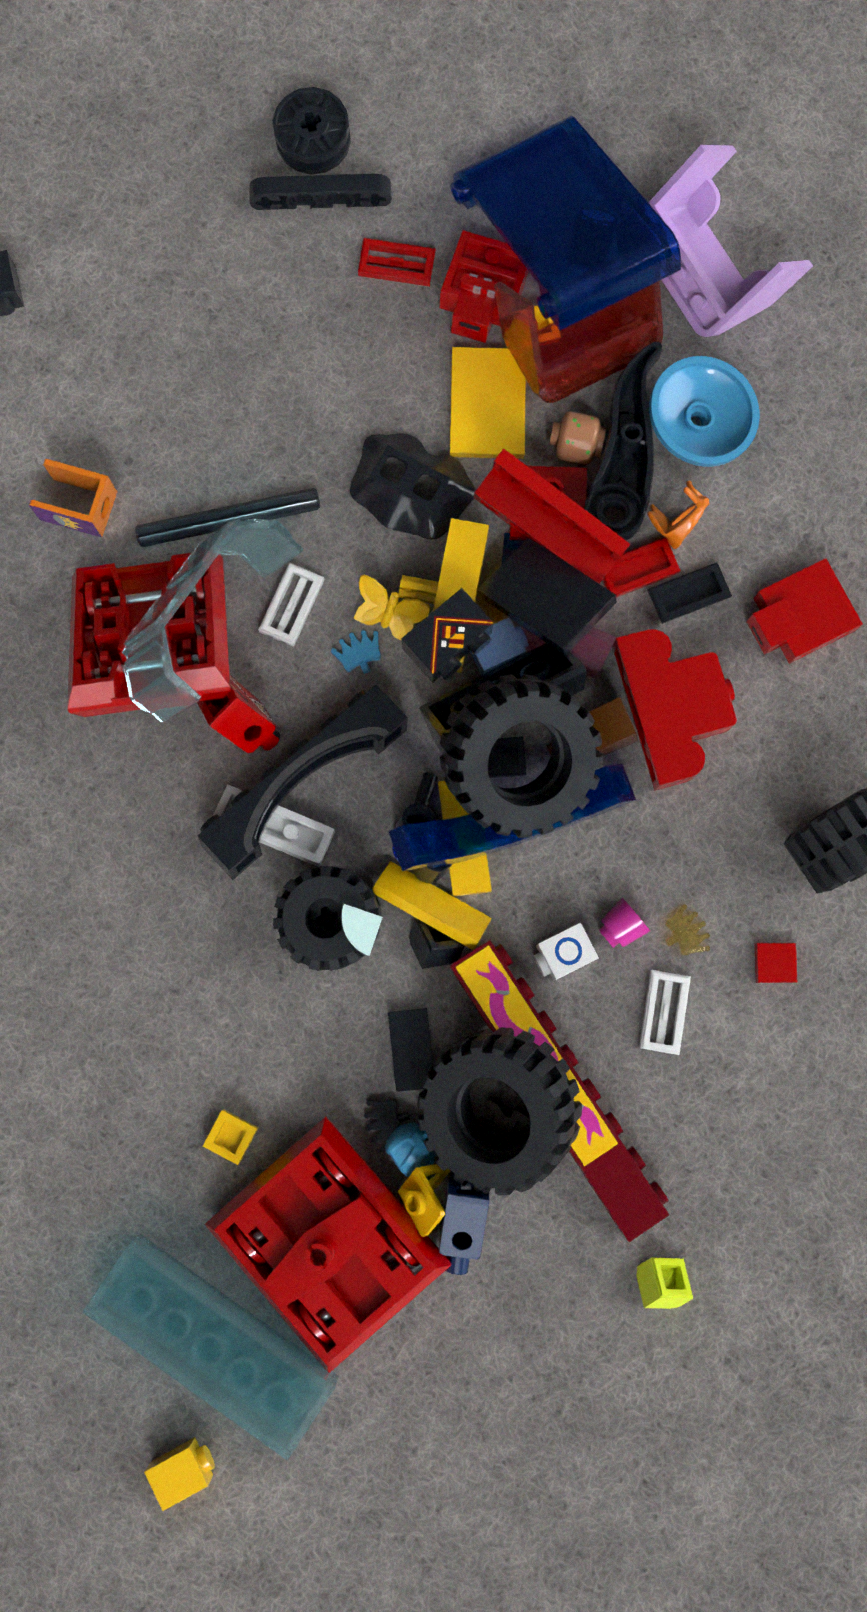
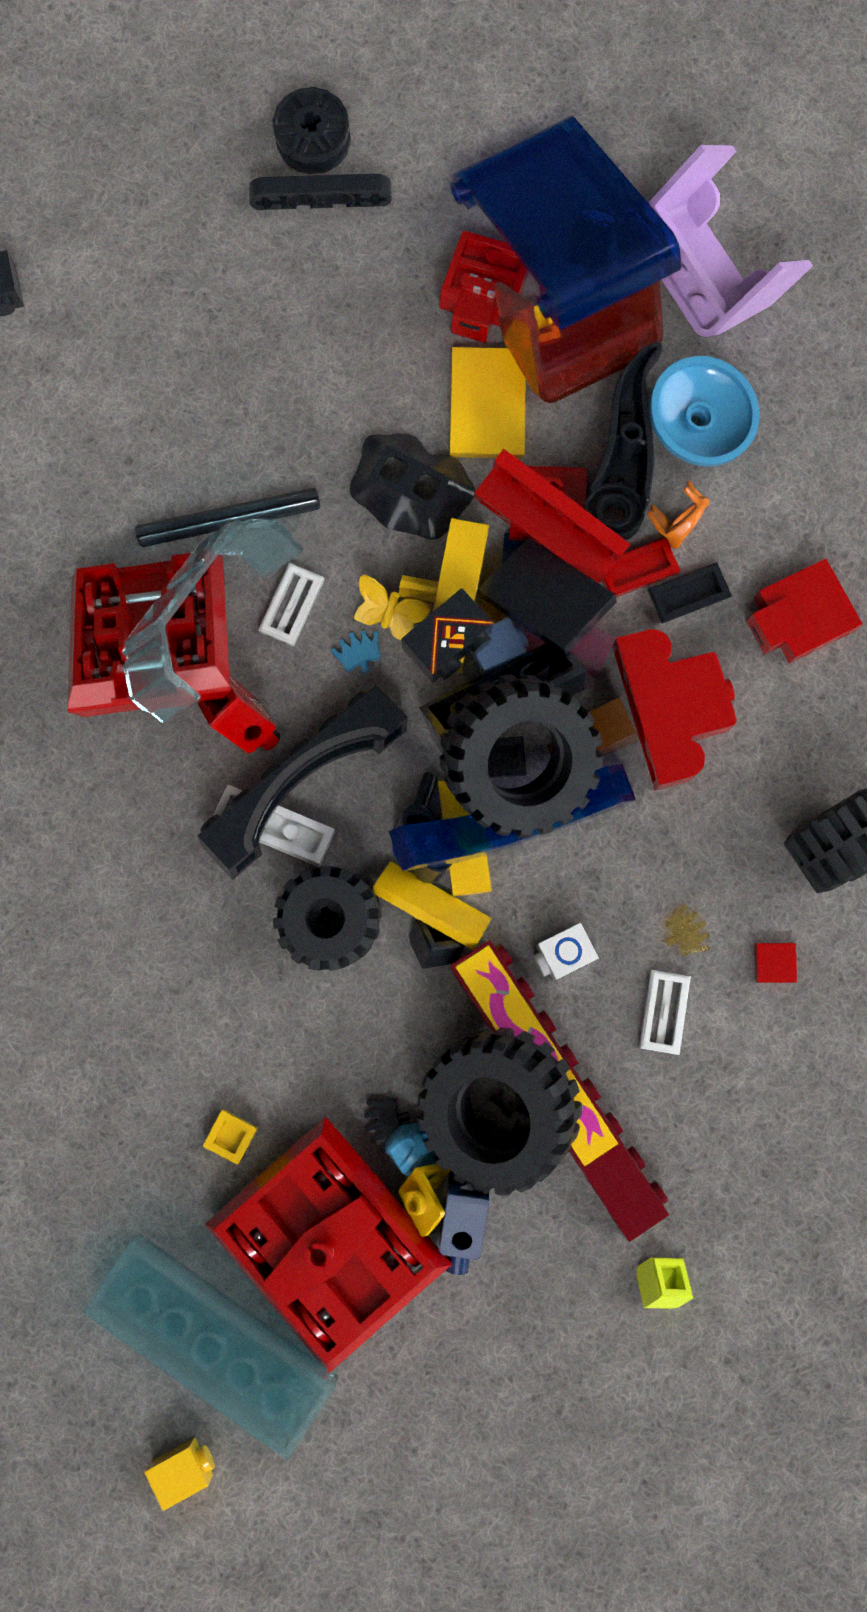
(101, 484): orange piece -> none
(360, 928): light aqua tile -> none
(393, 274): red tile -> none
(410, 1047): black tile -> none
(578, 438): nougat head -> none
(622, 925): dark pink hat -> none

